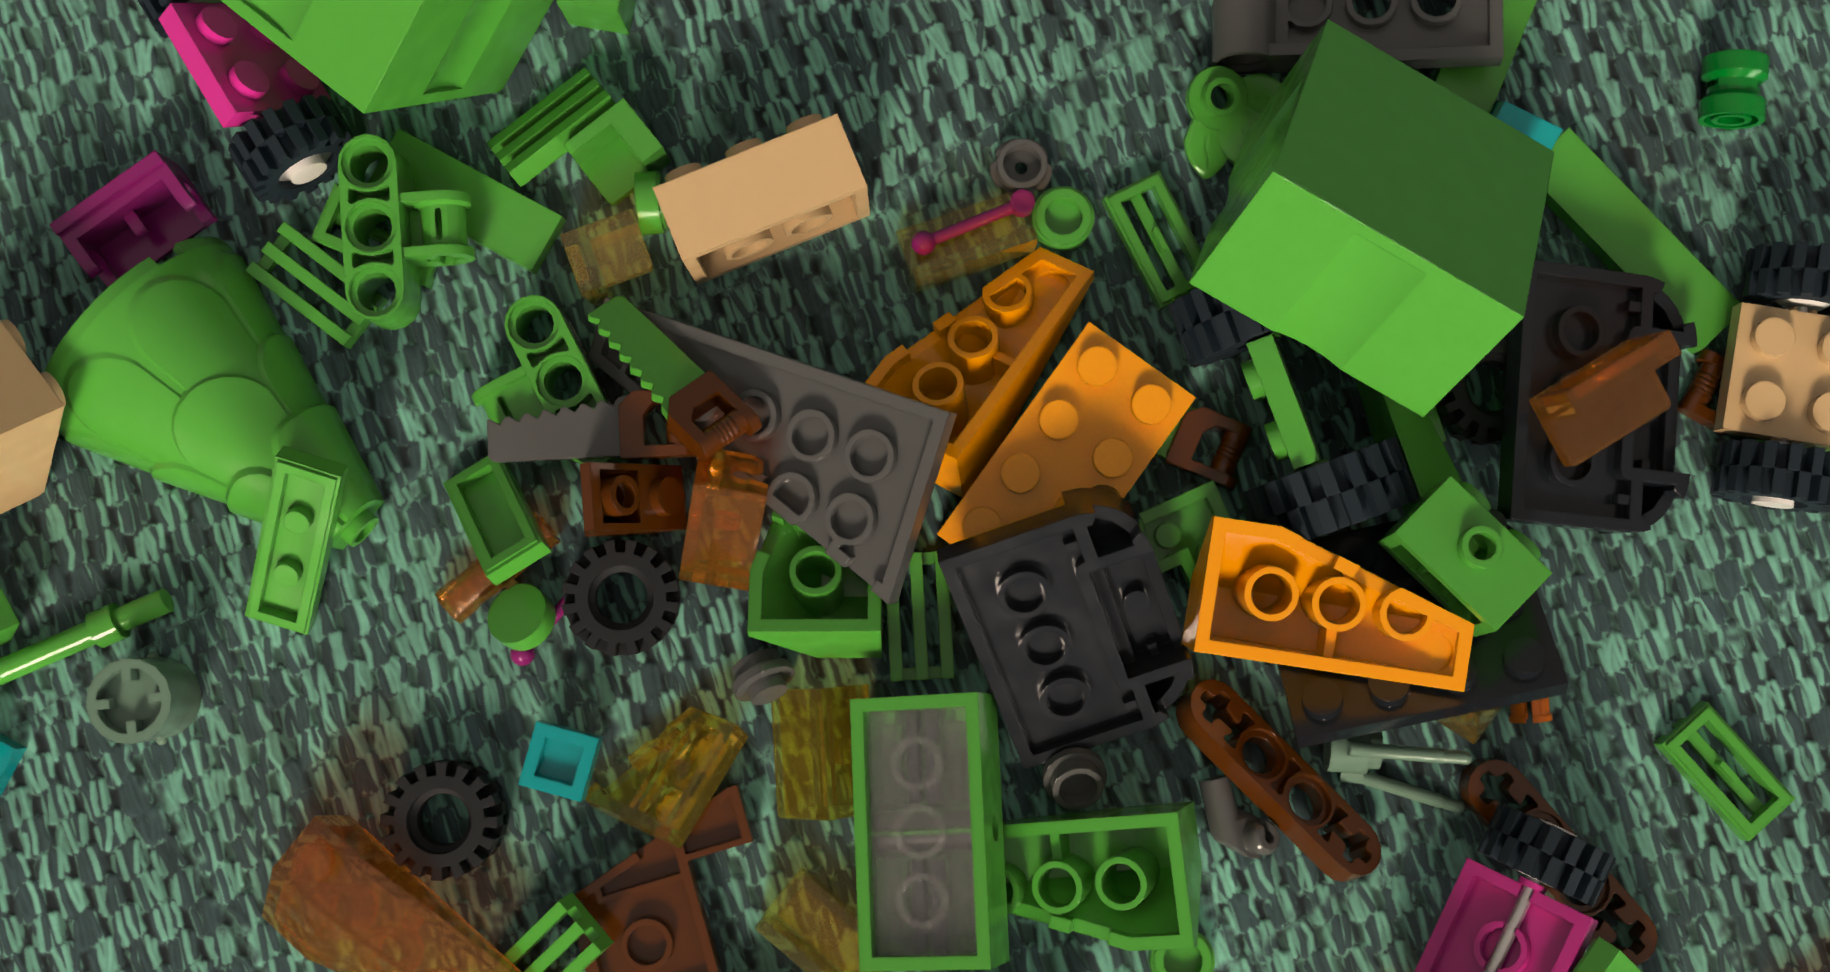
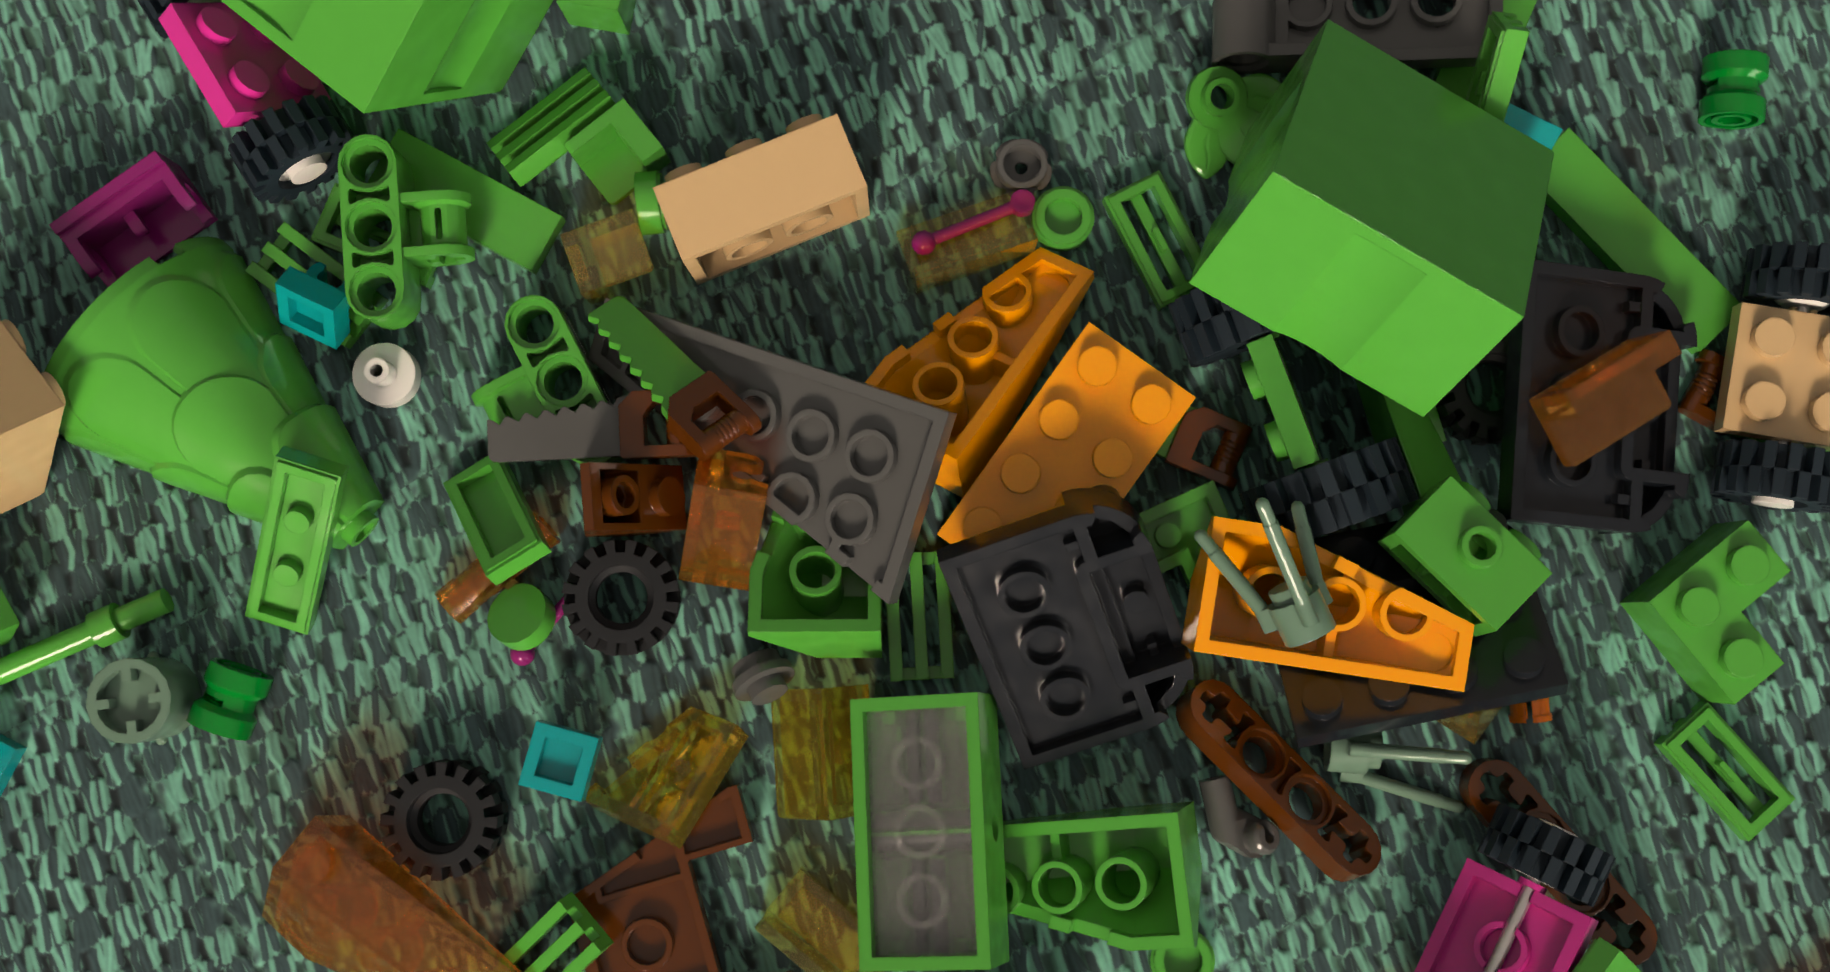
(230, 699): none -> green wheel
(313, 305): none -> teal tile
(386, 375): none -> white tile
(1075, 778): dark grey plate -> none
(1298, 604): none -> sand green plant
(1498, 63): none -> bright green tile
(1696, 610): none -> bright green brick

